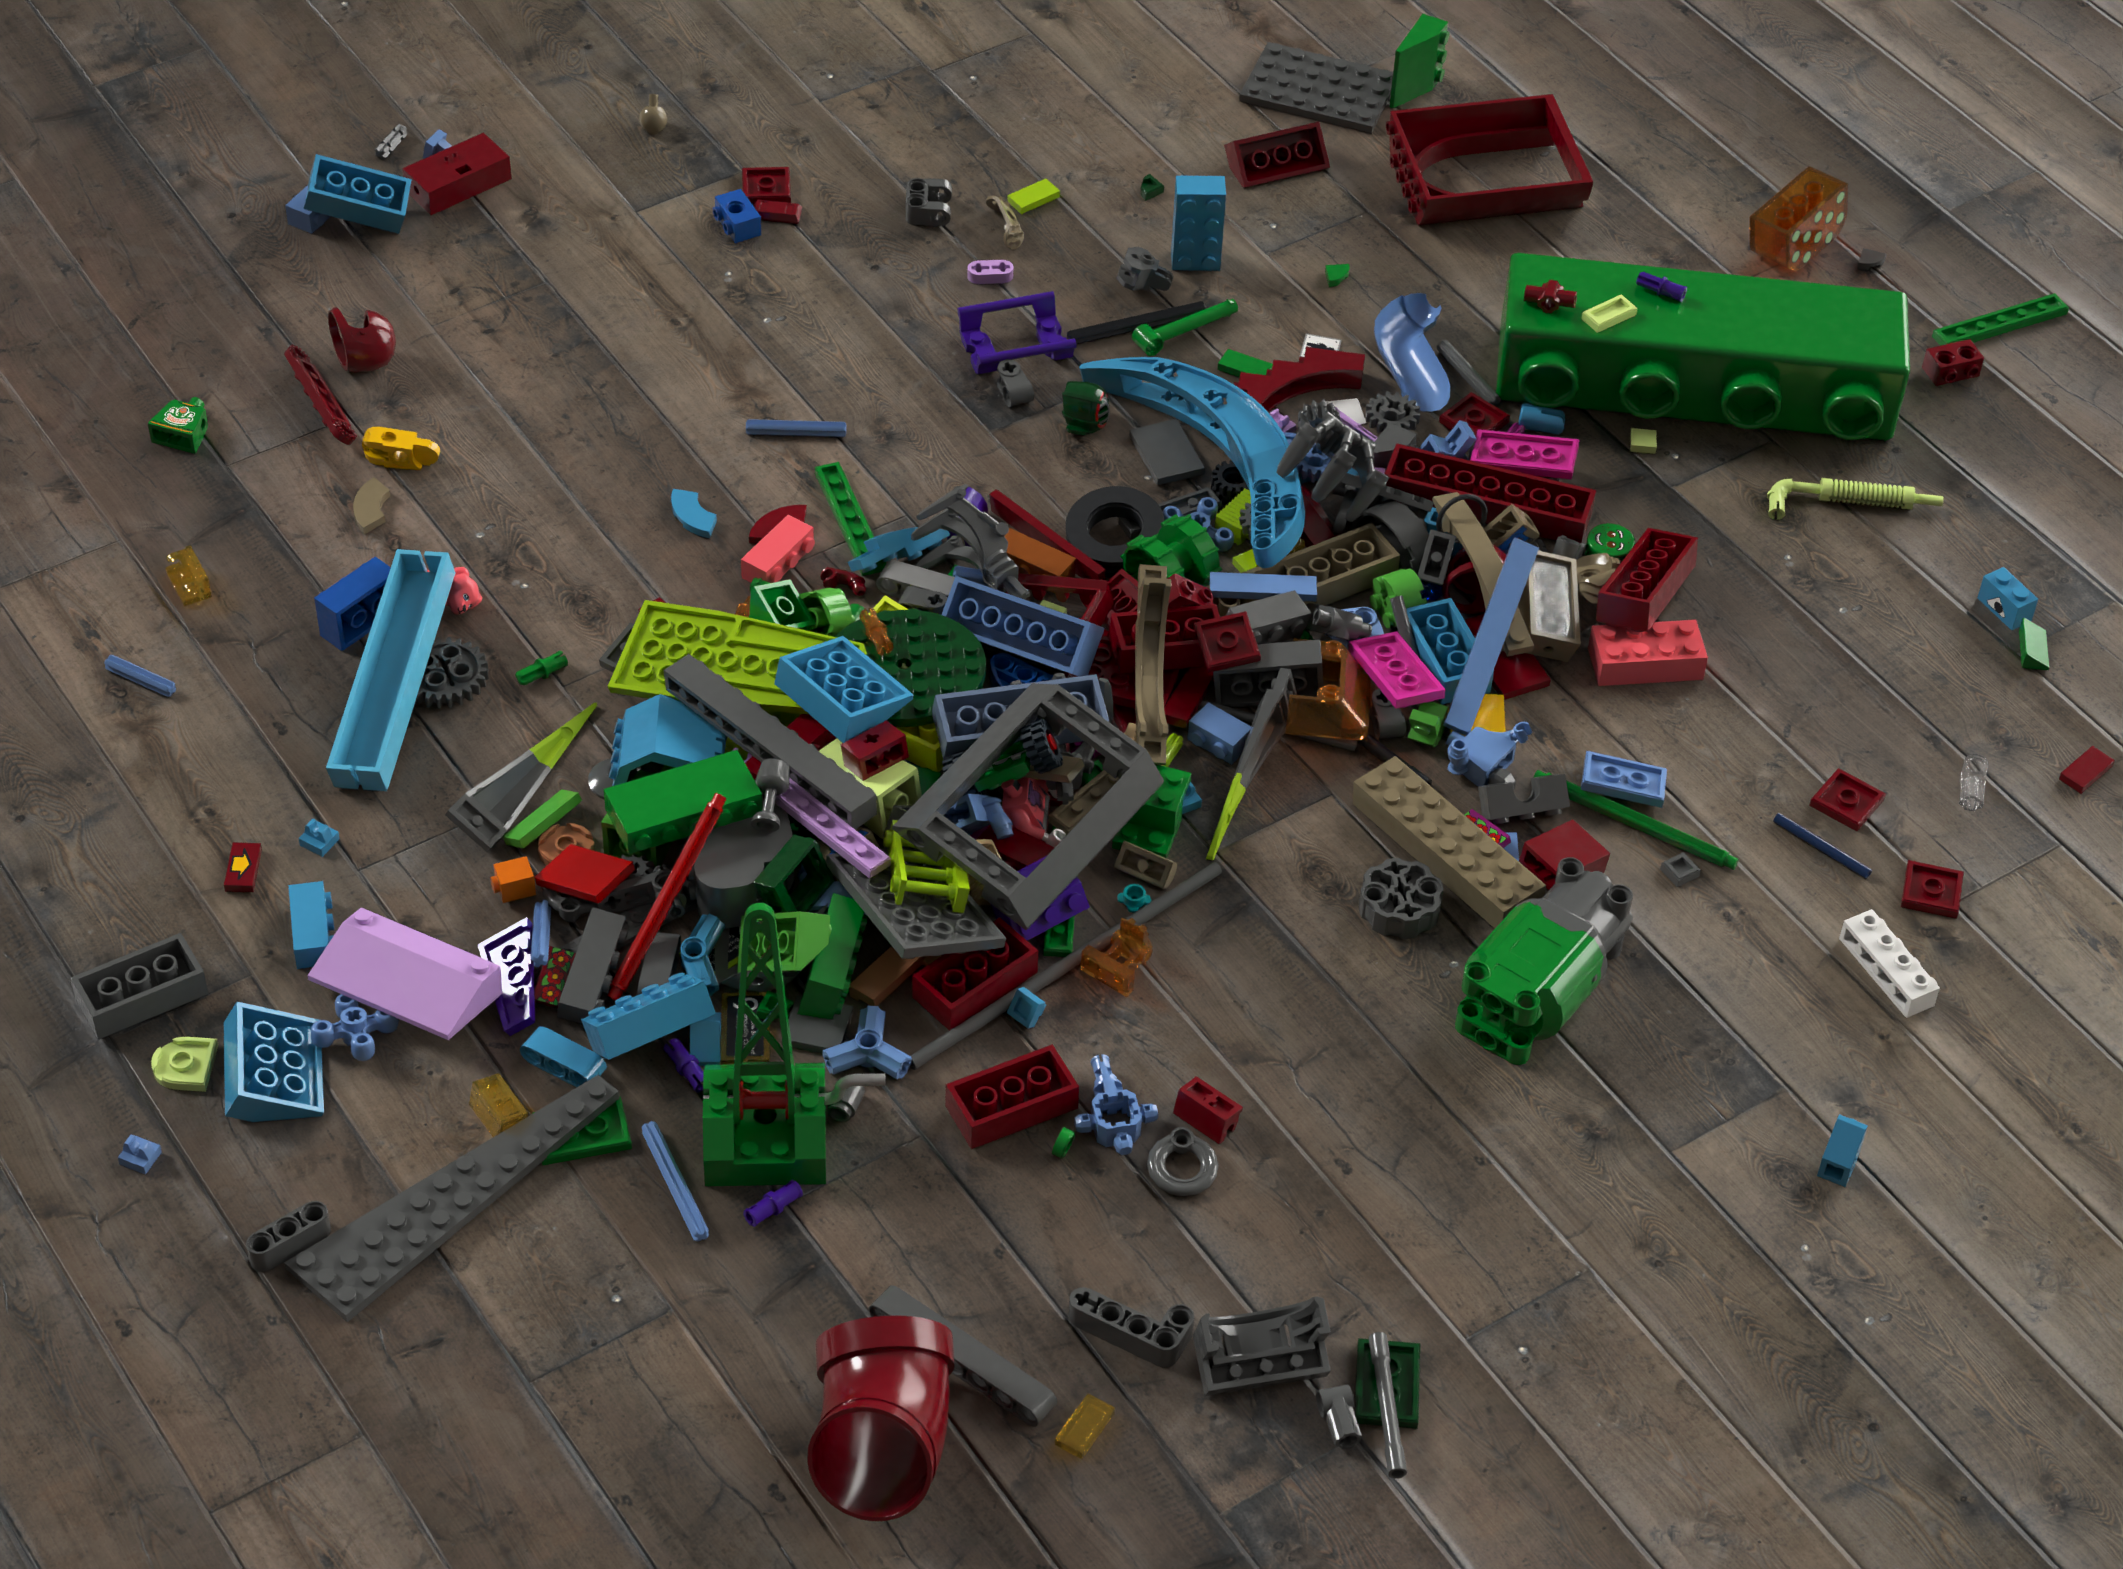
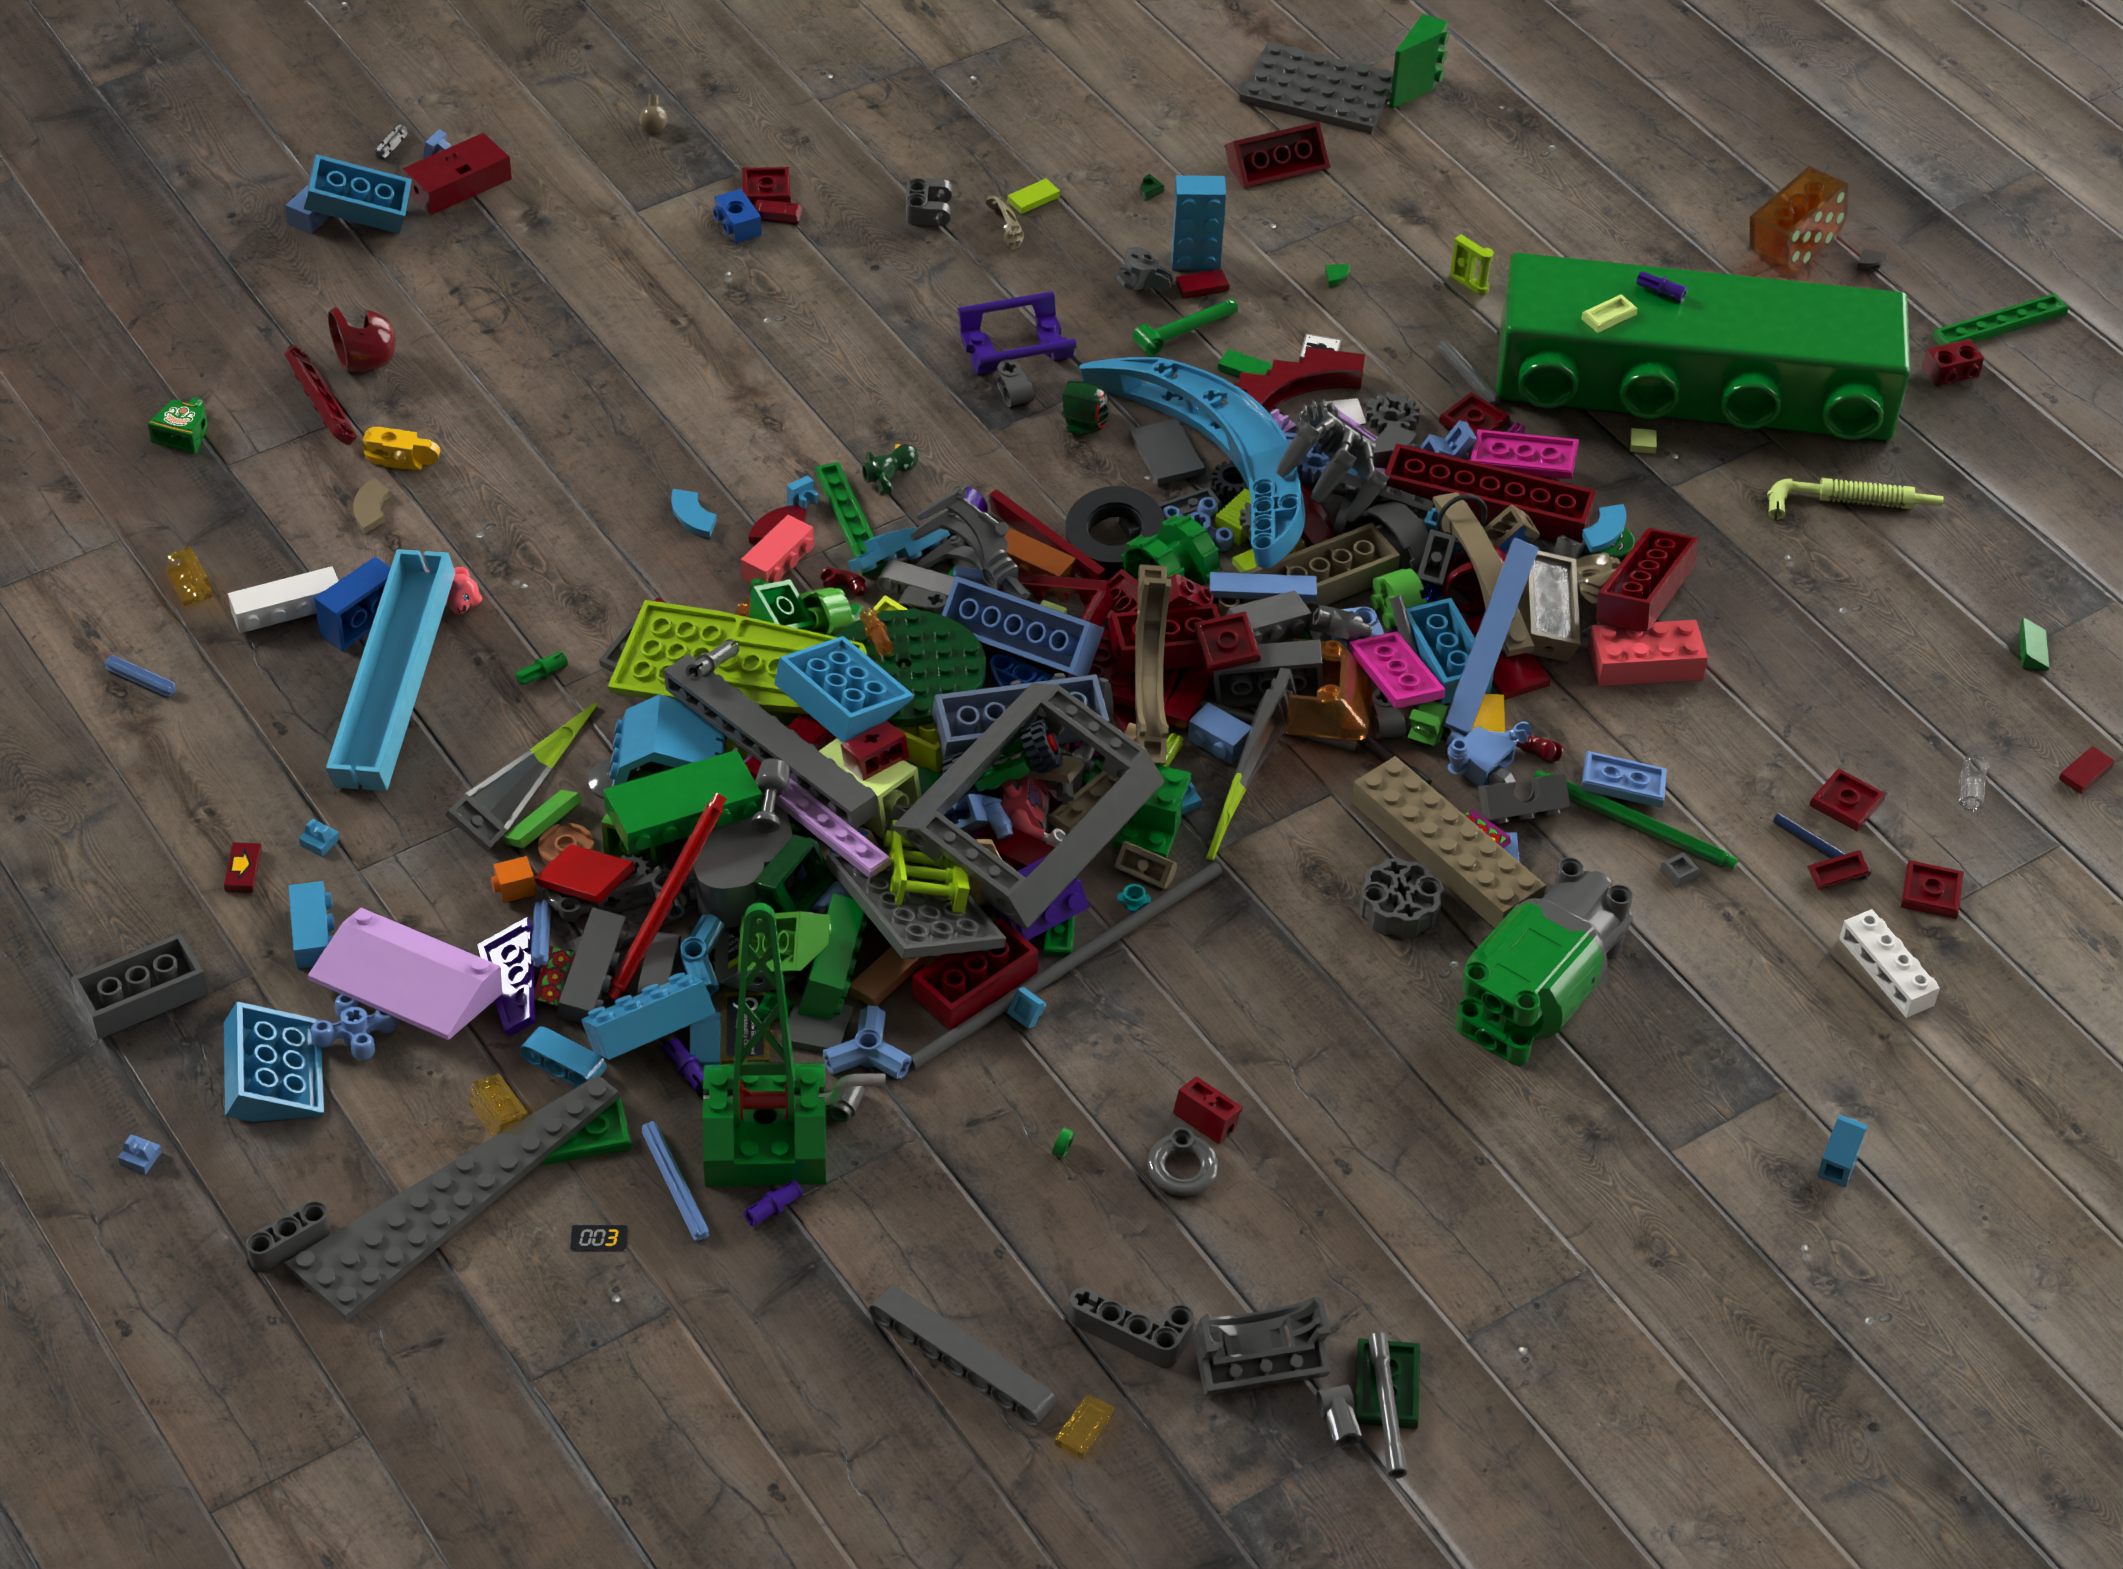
(185, 1063): yellowish green tile -> none
(279, 599): none -> white brick
(460, 664): dark grey gear -> none
(598, 1237): none -> black sticker
(708, 662): none -> dark grey pin
(796, 428): medium blue axle -> none
(801, 492): none -> dark azure tile
(881, 1413): dark red cylinder -> none
(884, 467): none -> dark green animal
(990, 271): lavender beam -> none
(1012, 1096): dark red brick -> none
(1110, 1098): medium blue piece -> none
(1129, 942): clear orange tile -> none
(1131, 323): black axle -> none
(1202, 283): none -> dark red tile
(1408, 353): medium blue animal -> none
(1441, 132): dark red panel -> none
(1464, 264): none -> lime plate
(1542, 419): dark azure arm -> none
(1544, 748): none -> dark red piece
(1545, 851): dark red brick -> none
(1550, 296): dark red axle -> none
(1607, 529): none -> dark azure tile
(1839, 869): none -> dark red tile
(2007, 598): dark azure brick -> none

